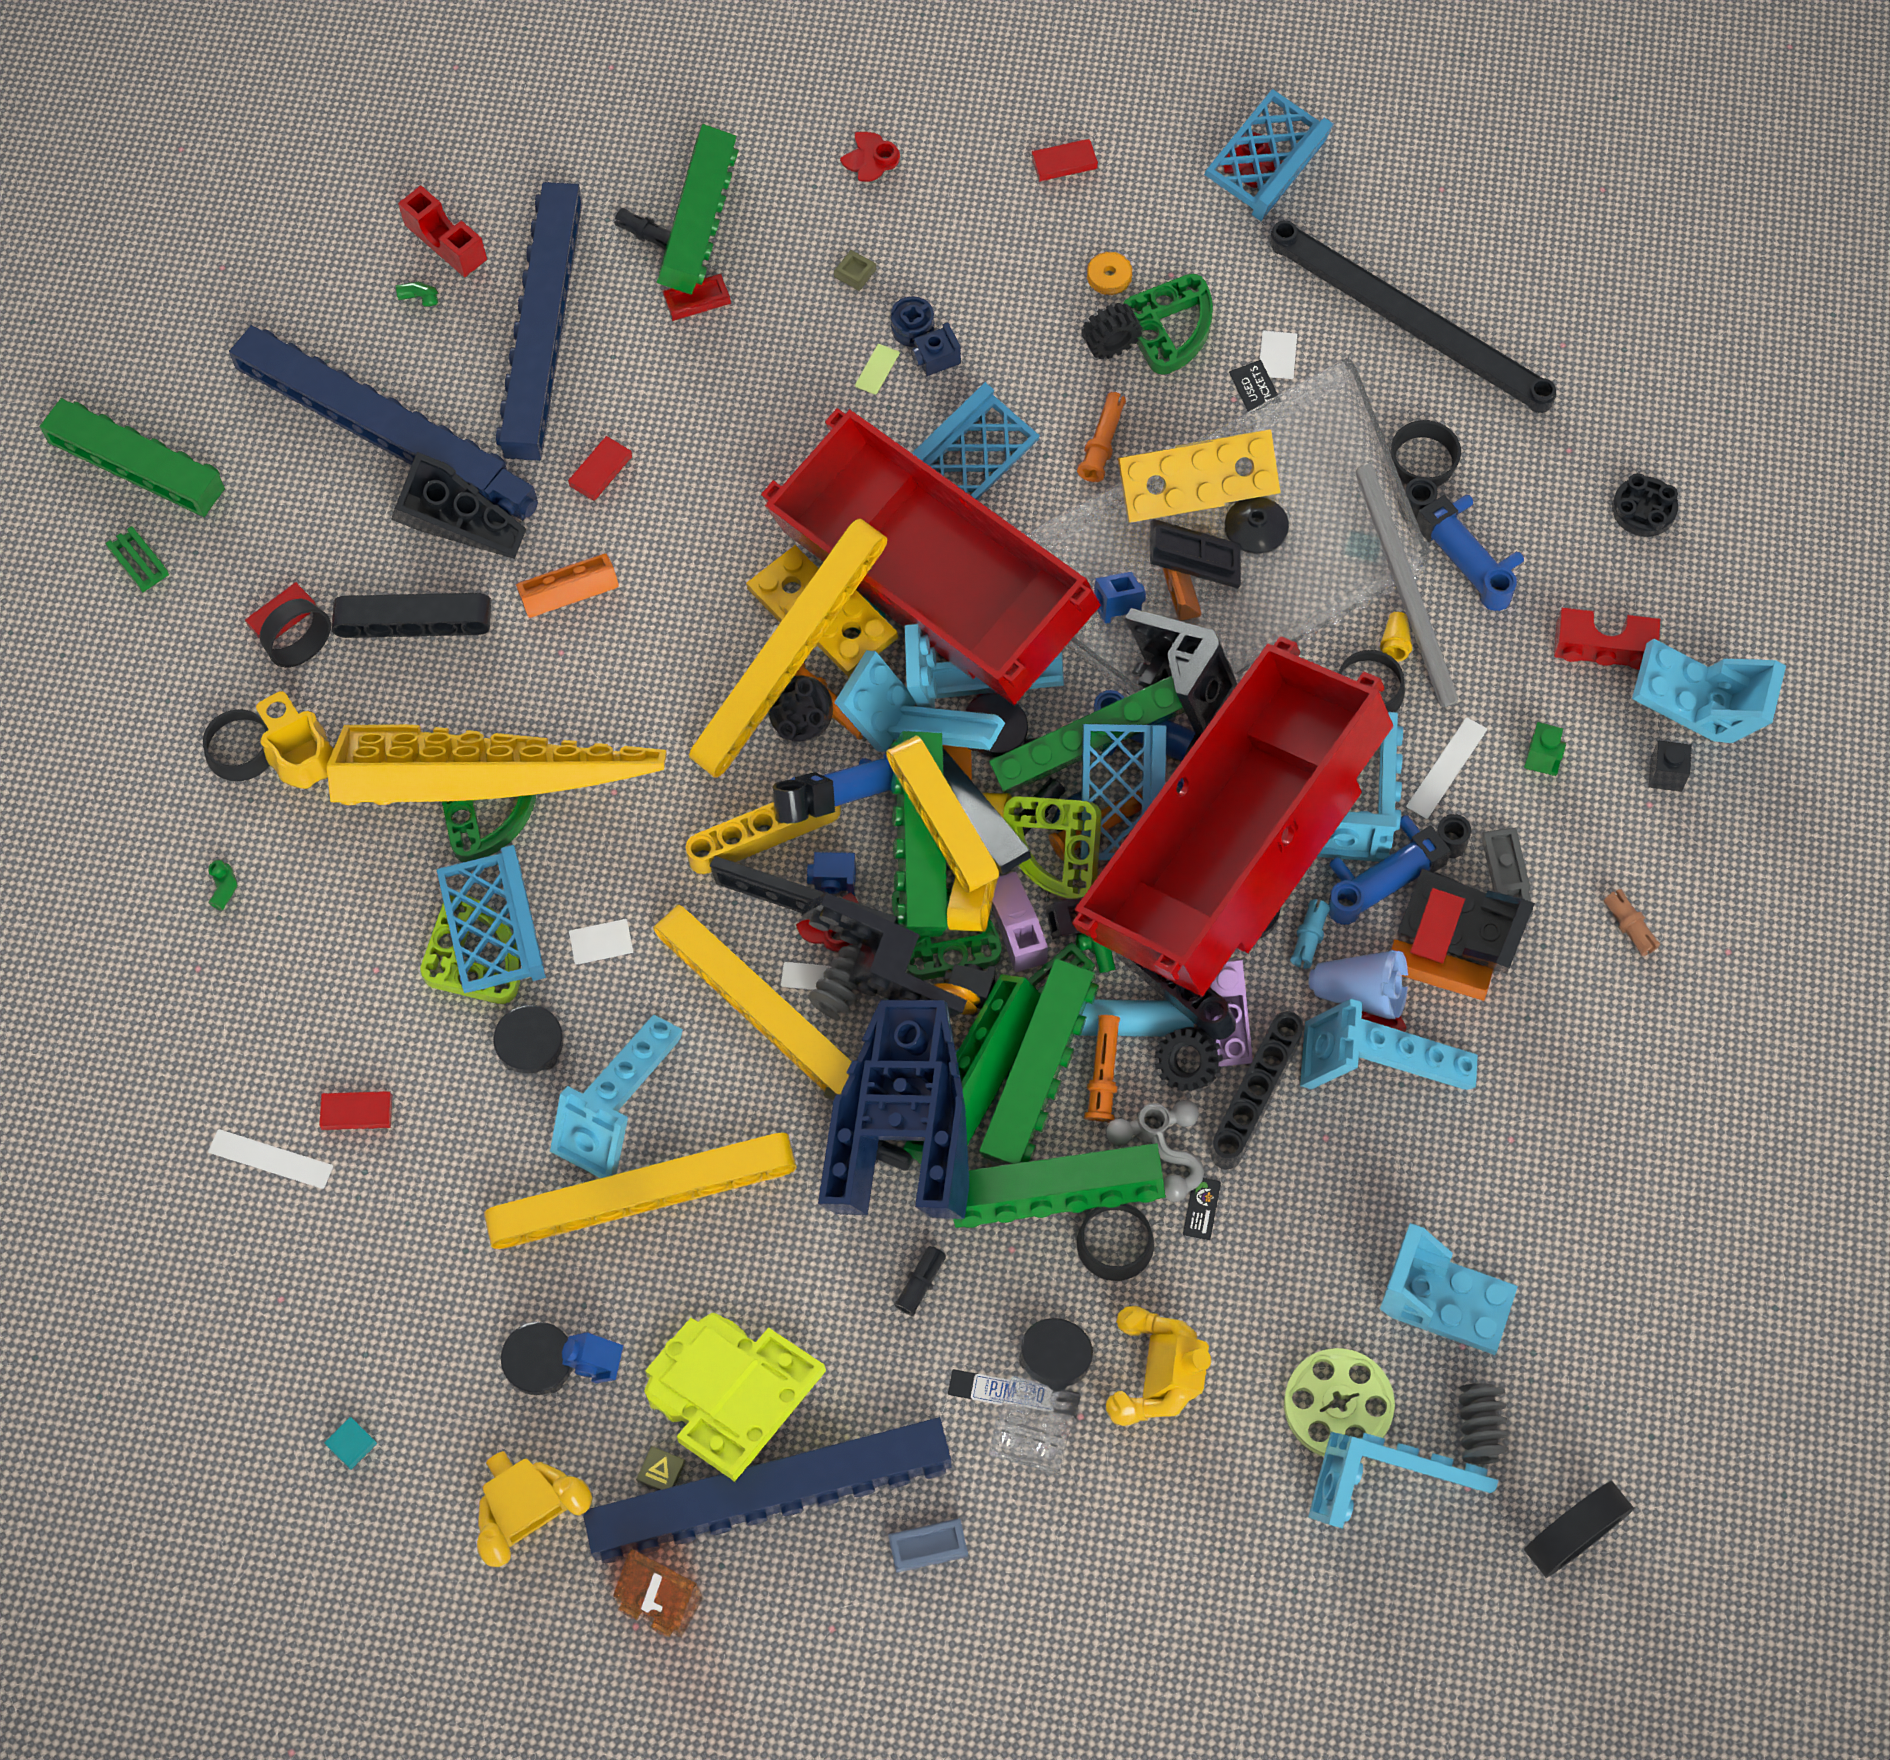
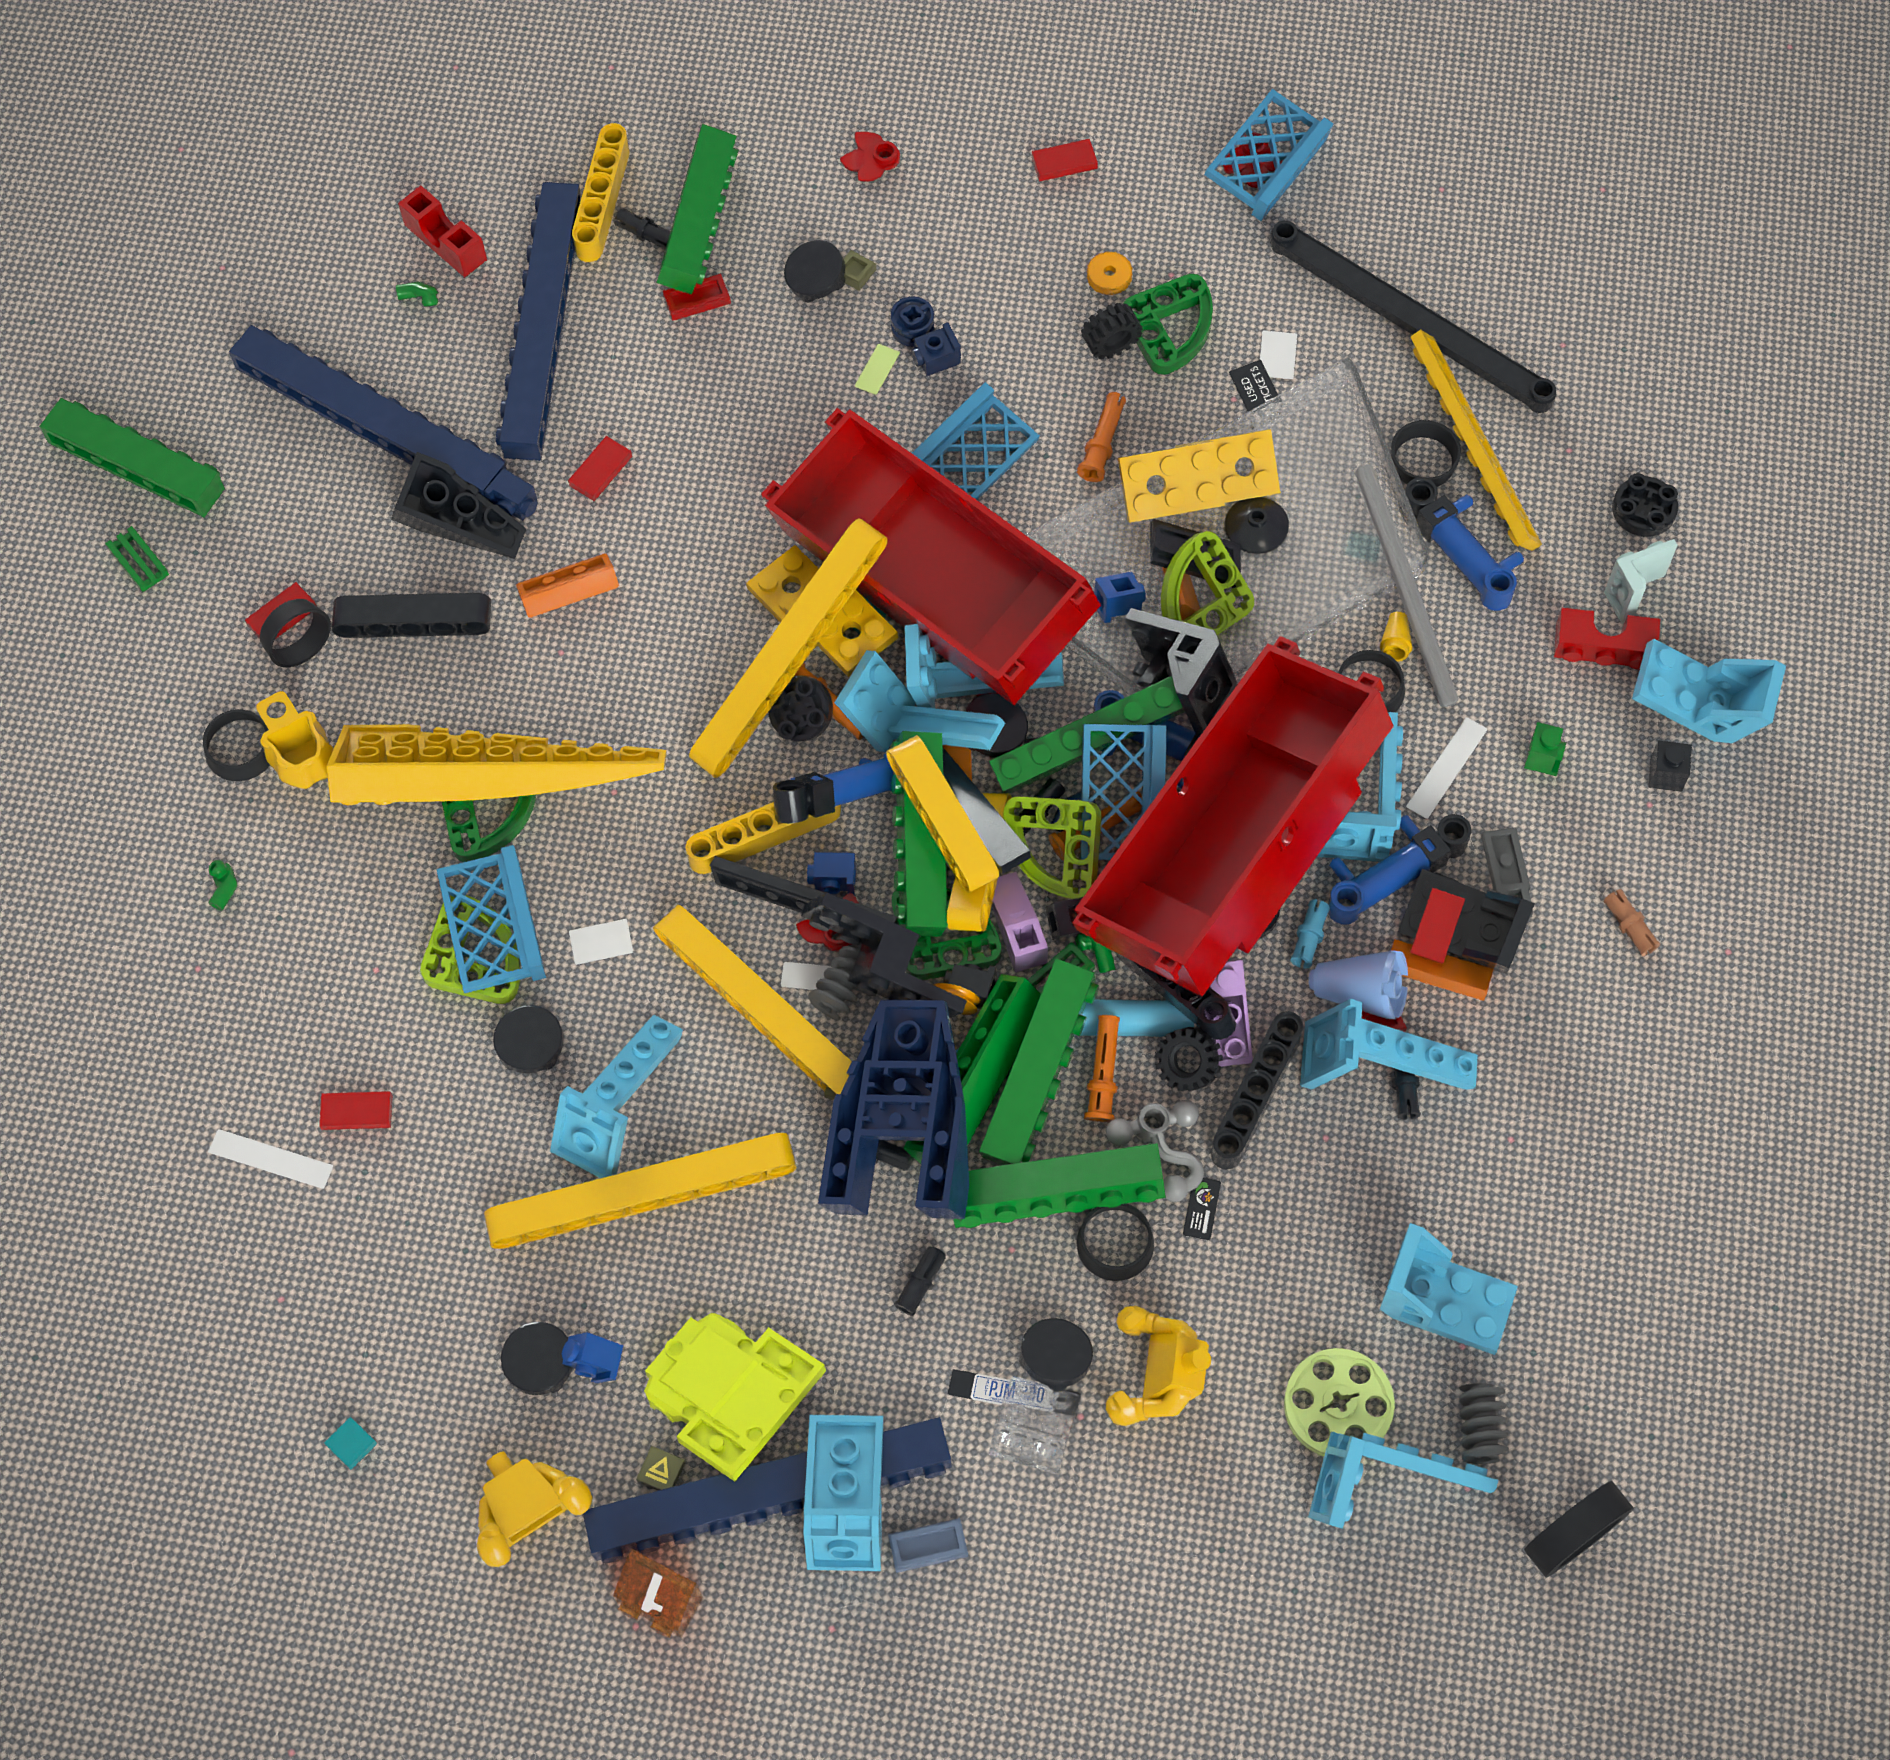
(600, 192): none -> yellow beam
(815, 270): none -> black tile
(843, 1493): none -> medium azure bracket
(1224, 600): none -> lime beam
(1406, 1089): none -> black pin
(1480, 451): none -> yellow plate
(1633, 572): none -> light aqua bracket

